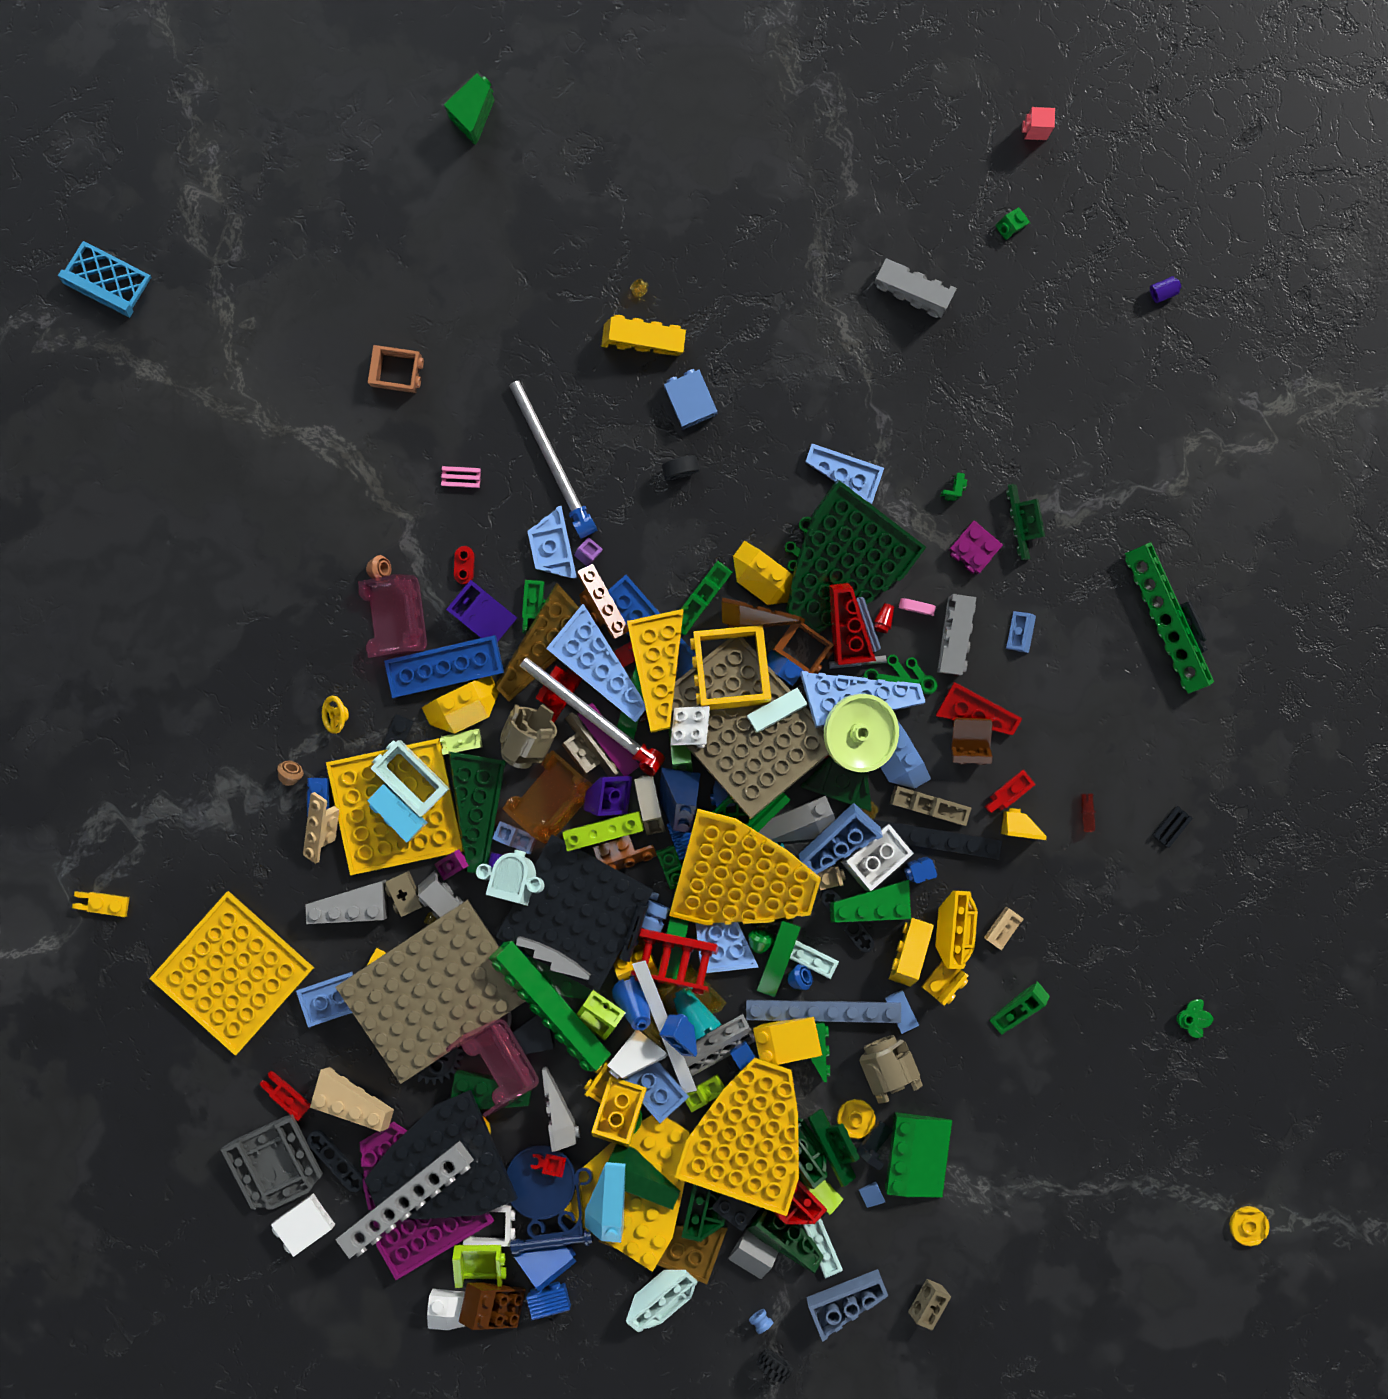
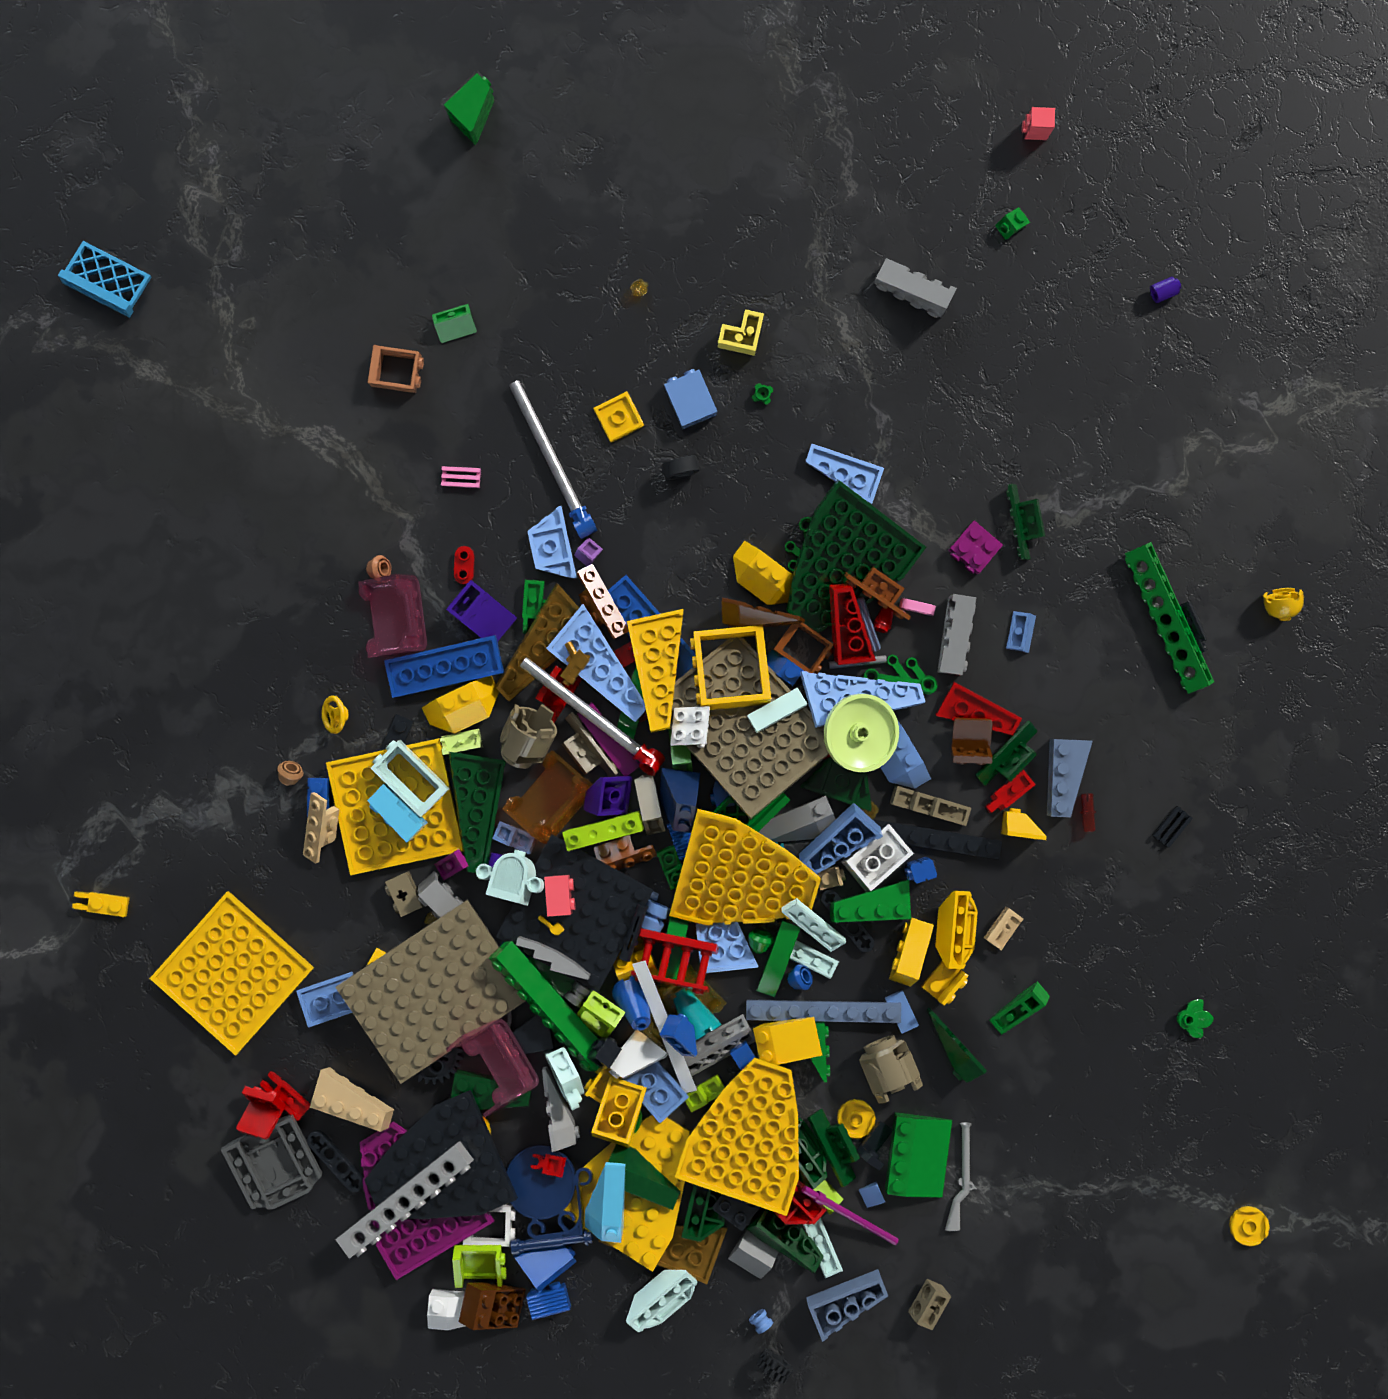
(260, 1113): none -> red bracket
(302, 1225): white brick -> none
(360, 904): light grey wedge -> none
(454, 323): none -> green panel
(555, 929): none -> yellow hand
(559, 895): none -> coral brick
(565, 1076): none -> light aqua piece
(577, 994): none -> flat silver wheel
(578, 662): none -> pearl gold piece
(604, 1052): none -> black brick
(618, 417): none -> yellow tile
(643, 335): yellow wedge -> none
(704, 595): green slope -> none
(745, 338): none -> light yellow brick
(762, 388): none -> green plate
(813, 925): none -> light aqua tile
(820, 1198): none -> magenta bar
(880, 587): none -> dark orange bracket
(953, 1221): none -> light grey piece
(959, 485): green bracket -> none
(960, 1058): none -> dark green wedge
(1011, 757): none -> dark green bracket
(1065, 774): none -> sand blue wedge
(1283, 603): none -> yellow cylinder

